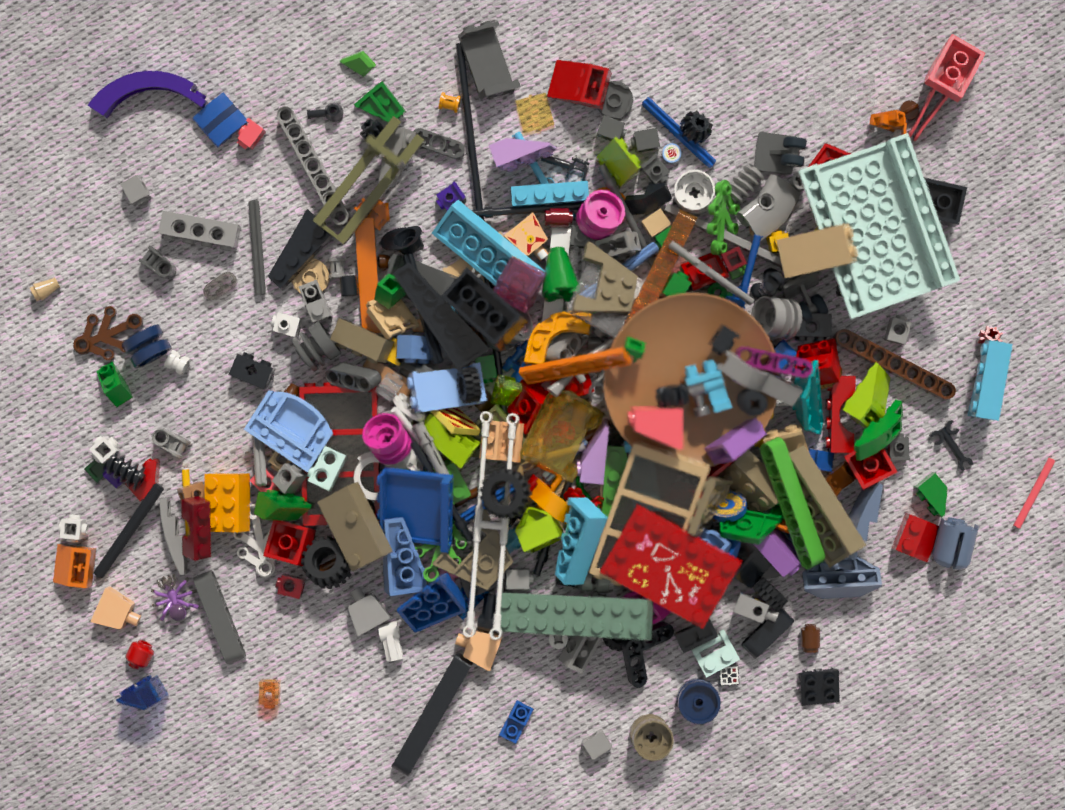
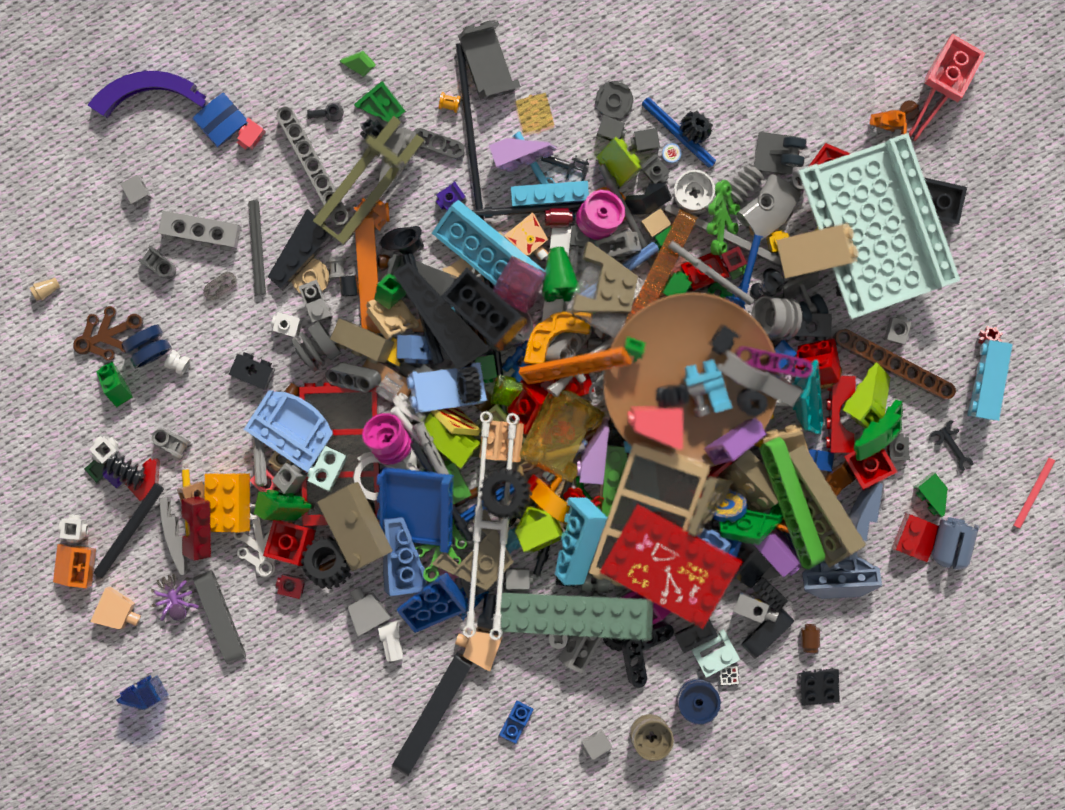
(139, 654): red head -> none
(272, 686): clear orange brick -> none
(580, 83): red slope -> none

